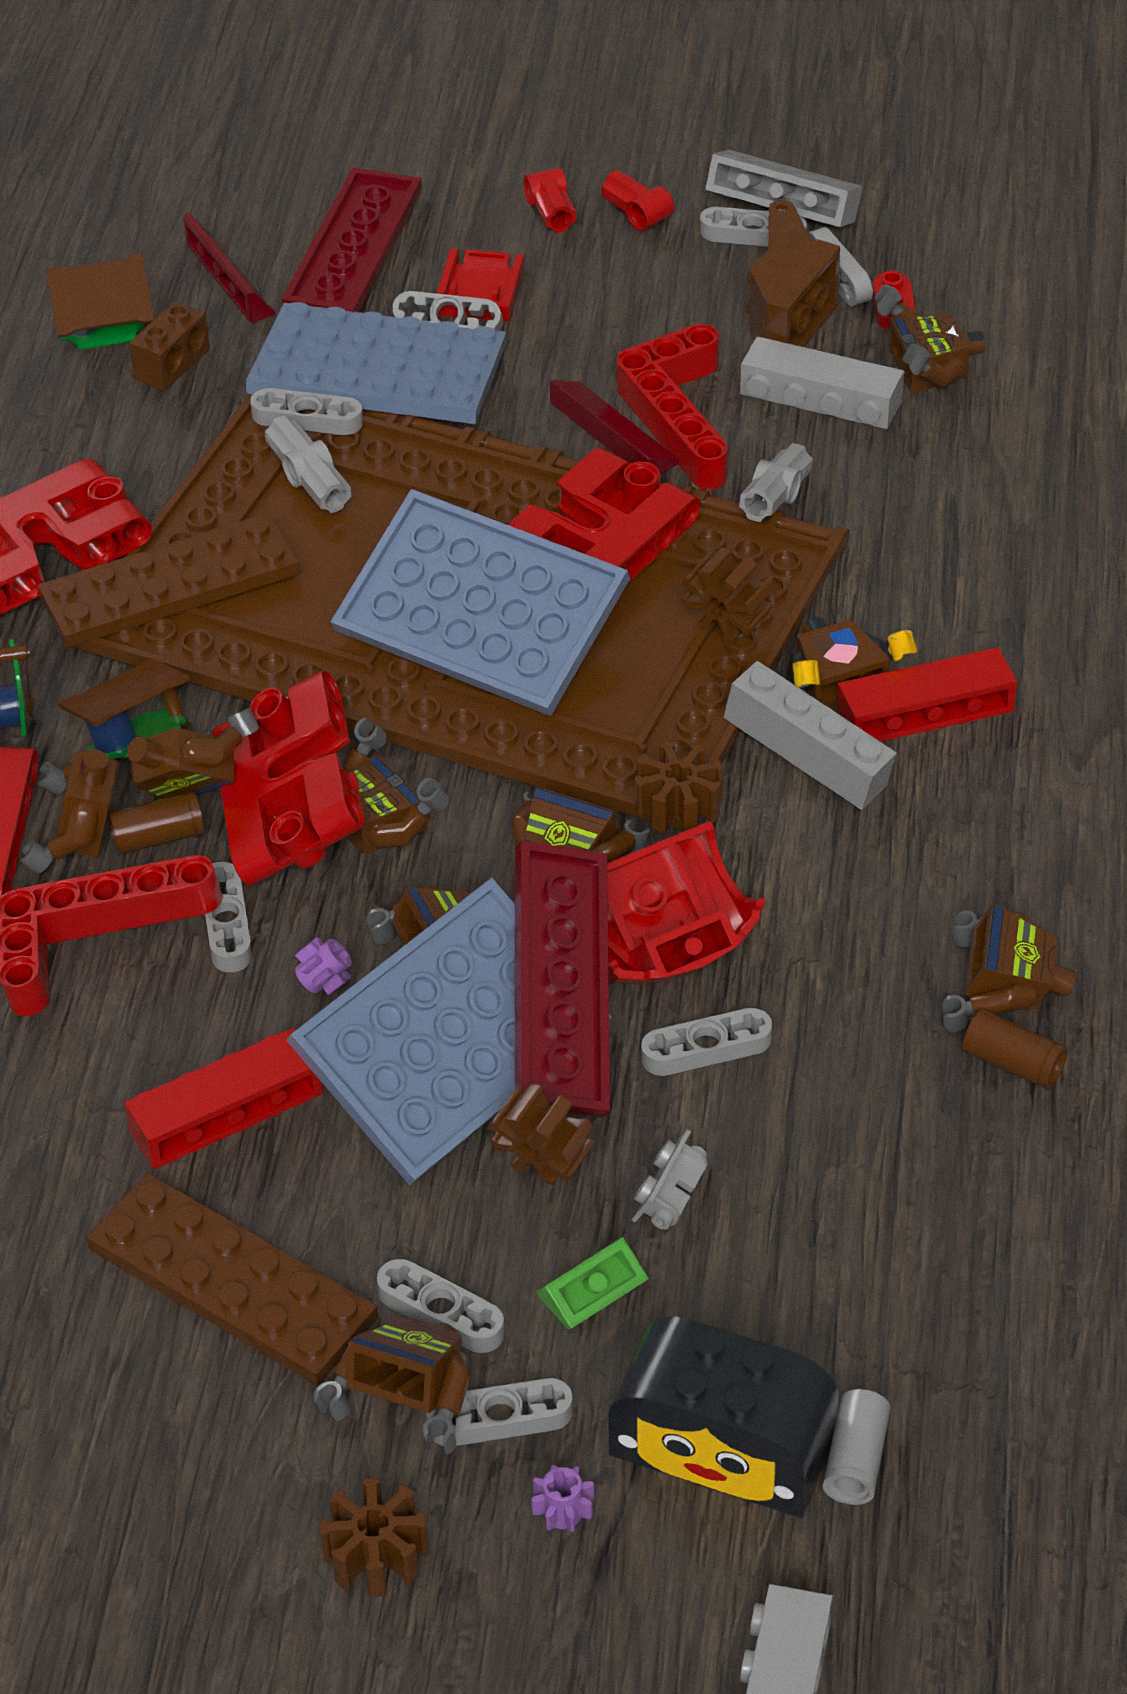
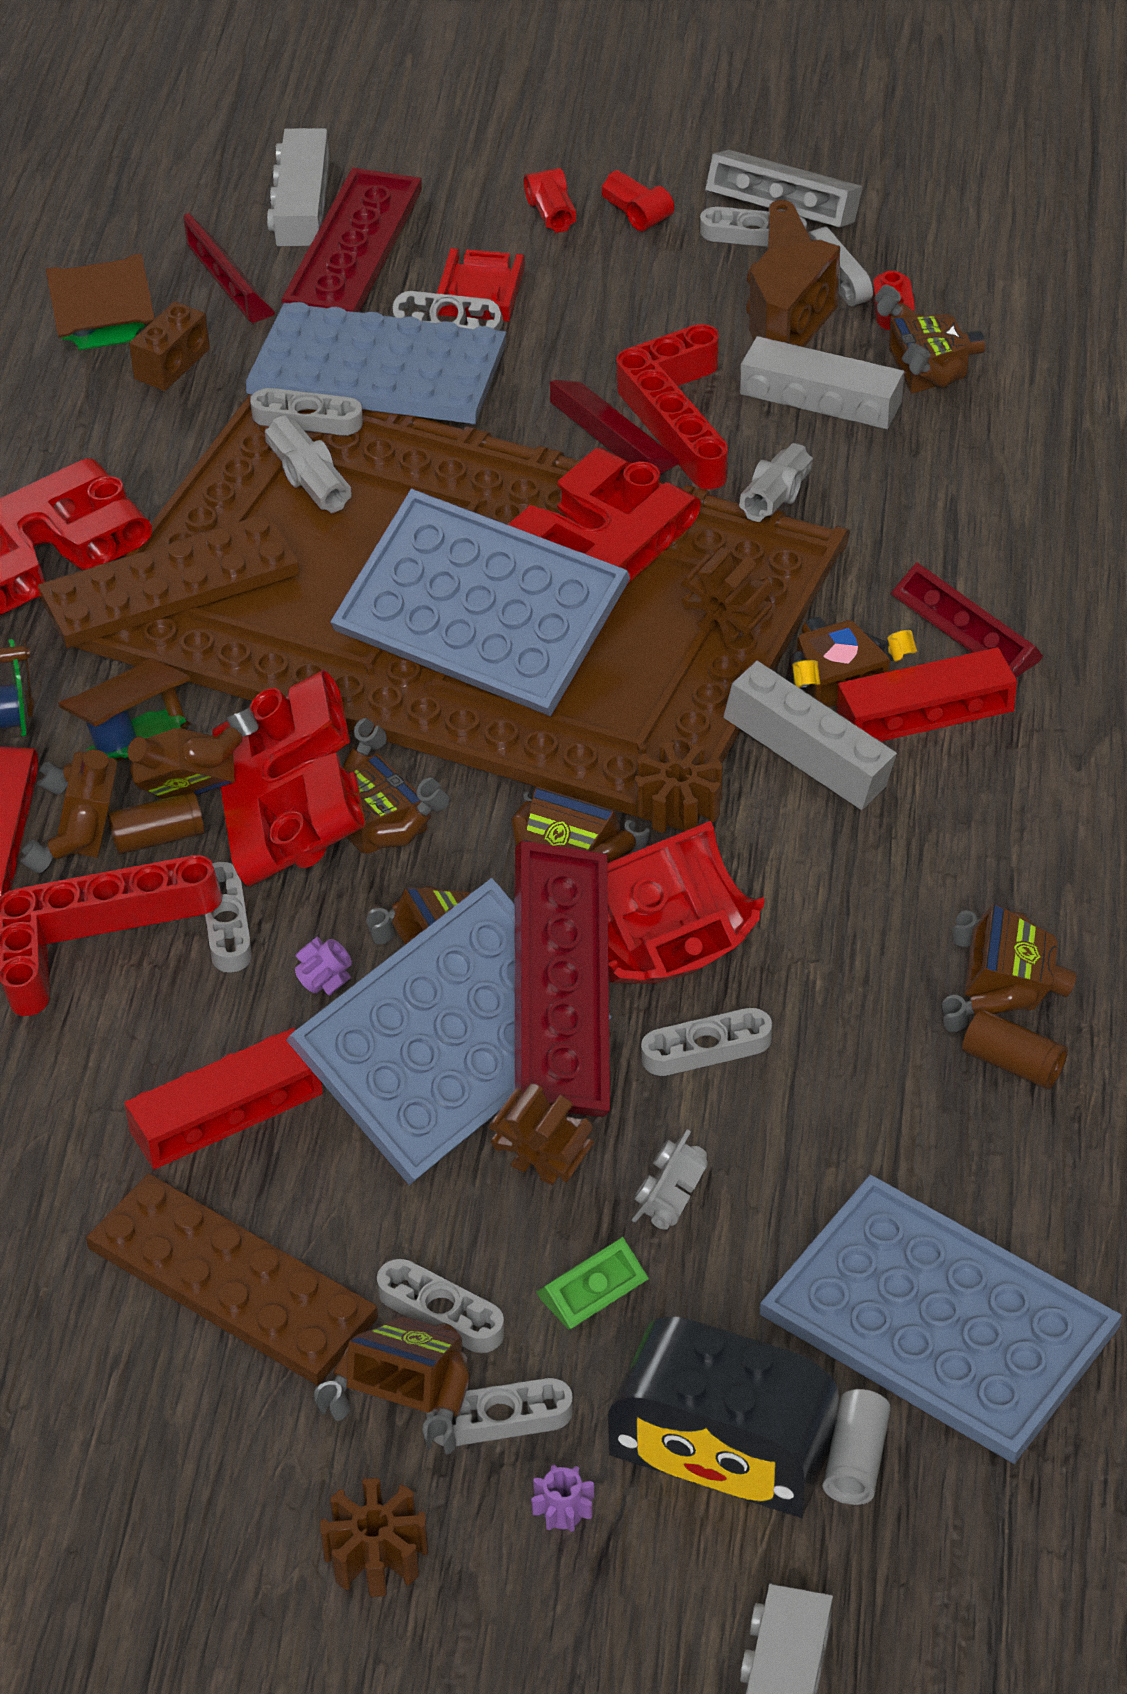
(299, 186): none -> light grey brick
(941, 1317): none -> sand blue plate
(963, 619): none -> dark red slope

